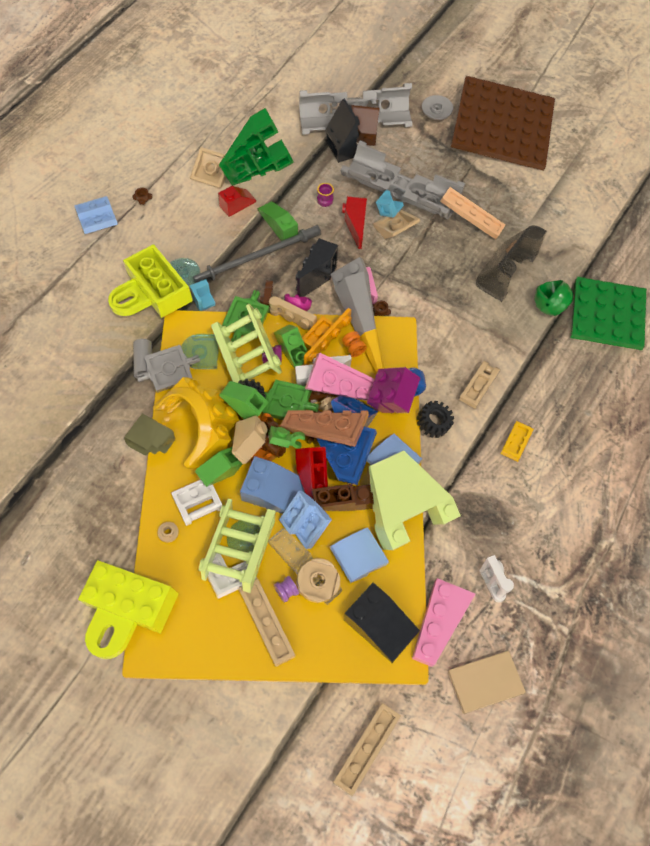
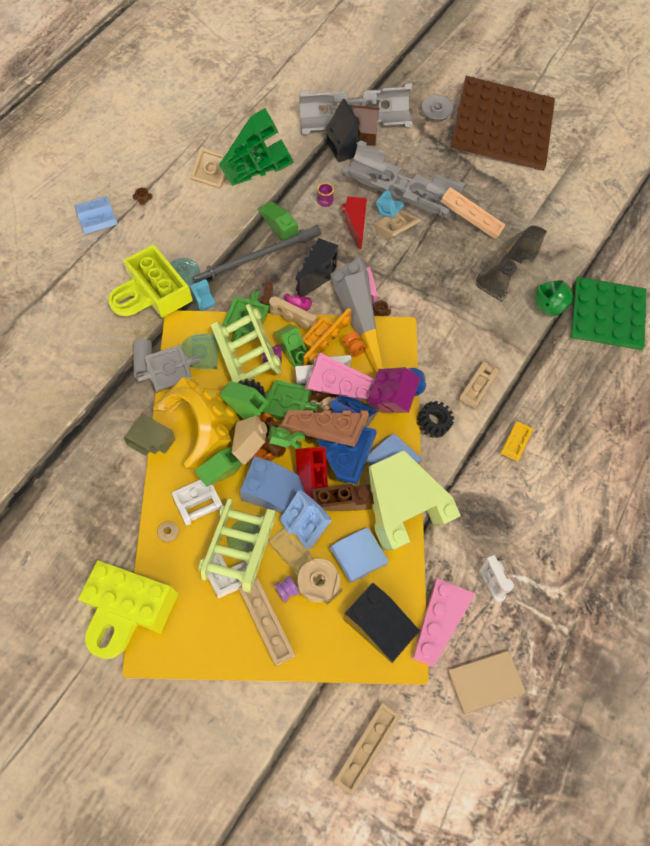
(235, 199): red slope -> none

